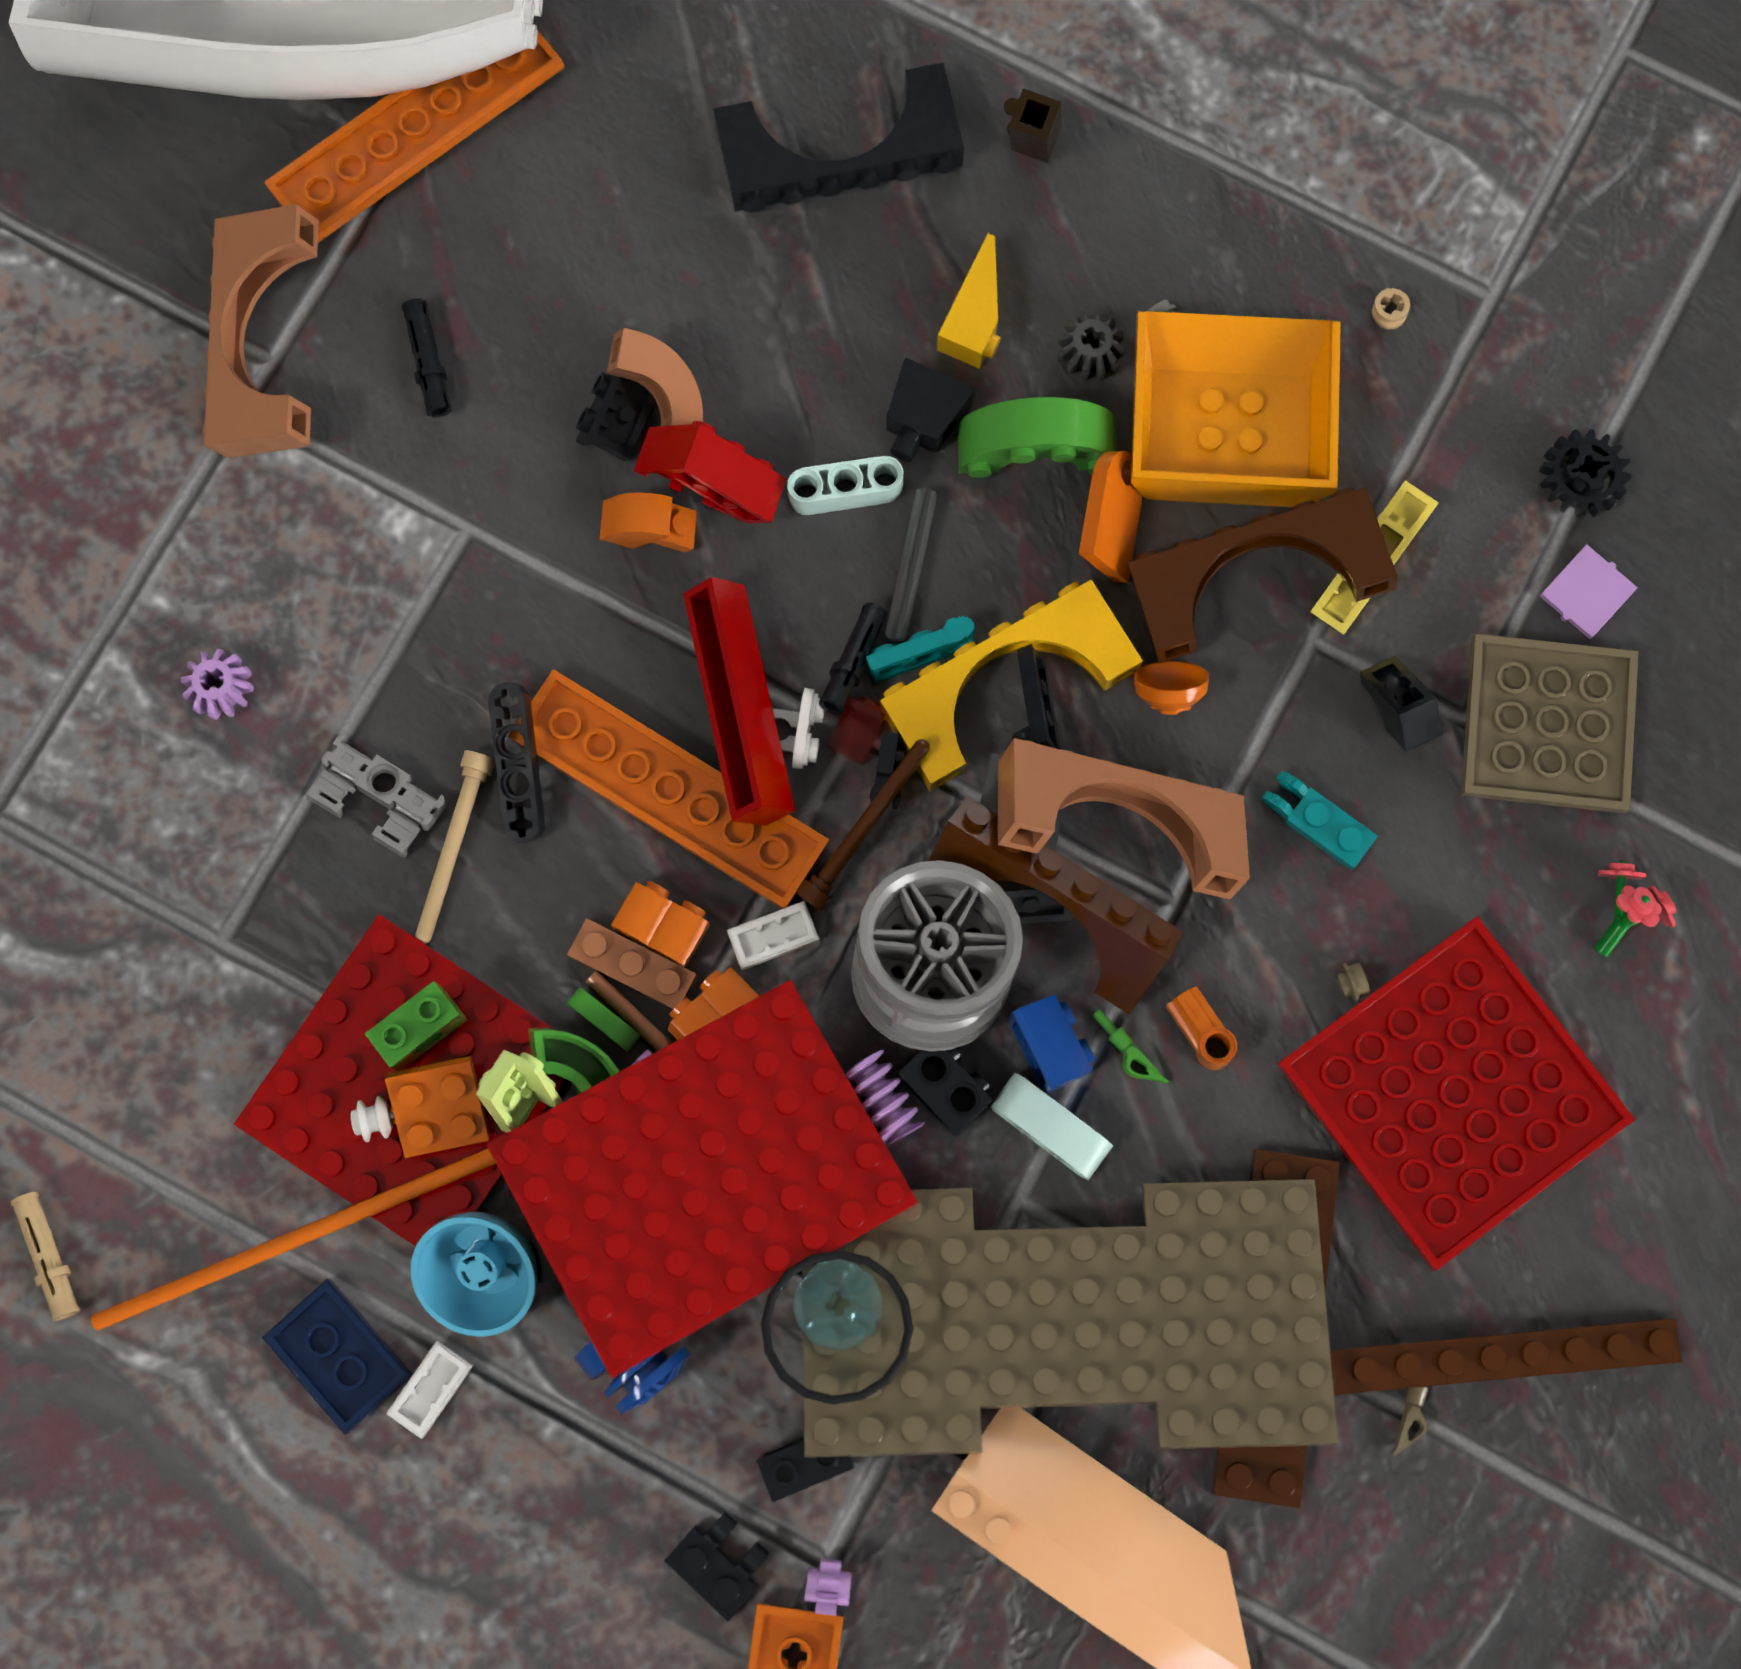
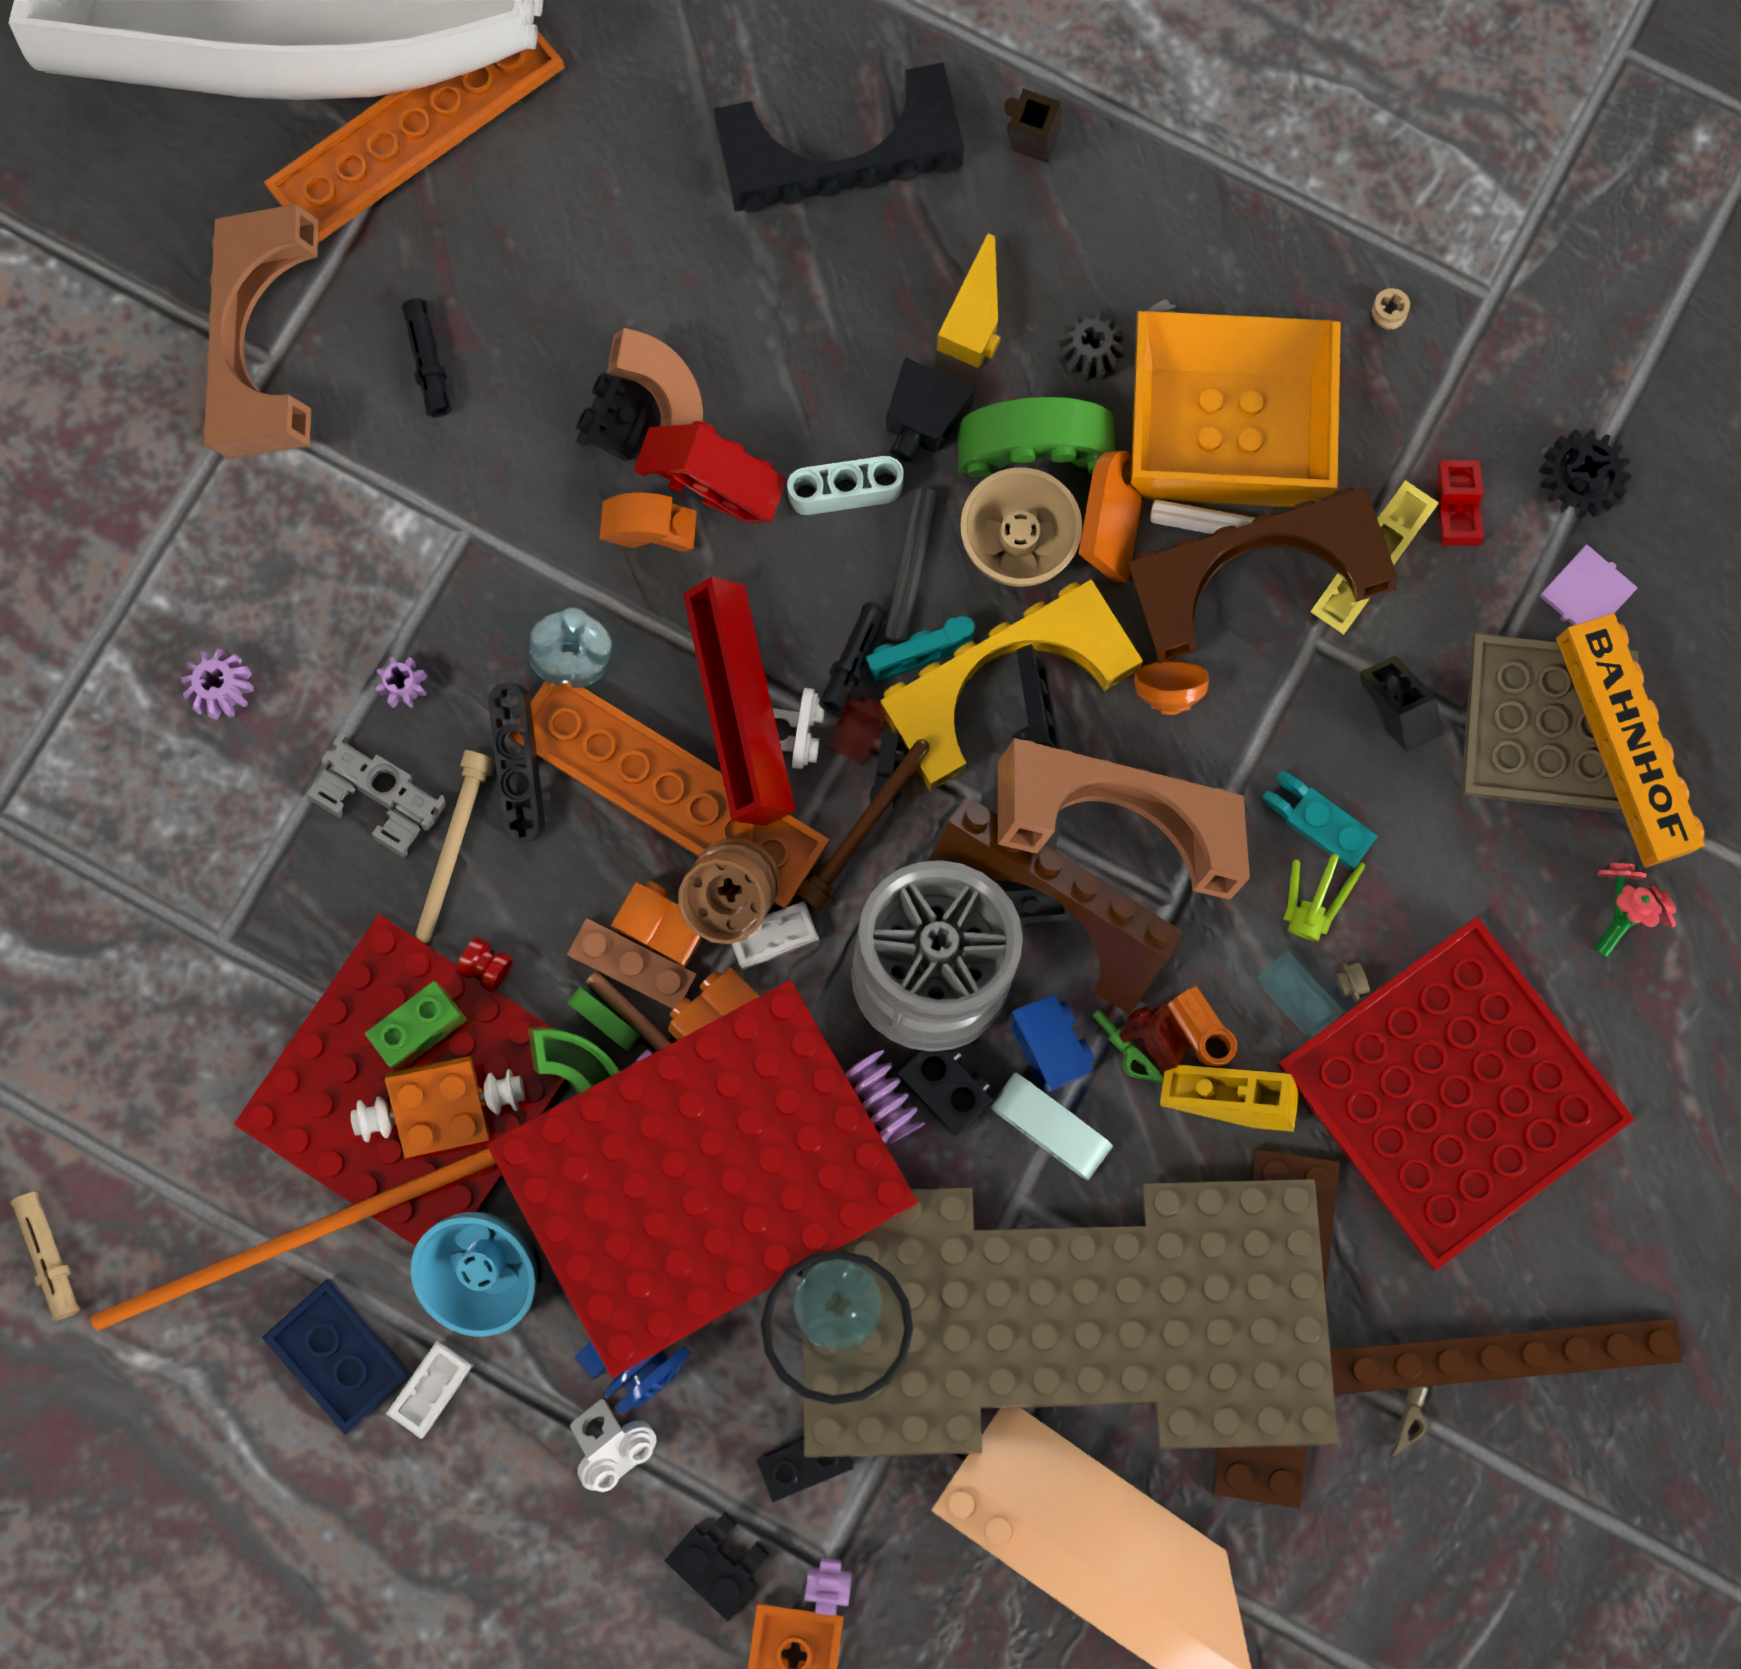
(412, 682): none -> lavender gear
(480, 961): none -> red wheel
(514, 1088): yellowish green bracket -> none
(572, 628): none -> clear light blue plate
(614, 1451): none -> white bracket
(719, 908): none -> medium nougat wheel
(1034, 511): none -> tan piece
(1160, 1032): none -> clear red bracket
(1194, 517): none -> white axle
(1233, 1096): none -> yellow slope
(1299, 995): none -> clear light blue plate
(1309, 919): none -> lime plant
(1459, 502): none -> red slope
(1630, 740): none -> light orange brick

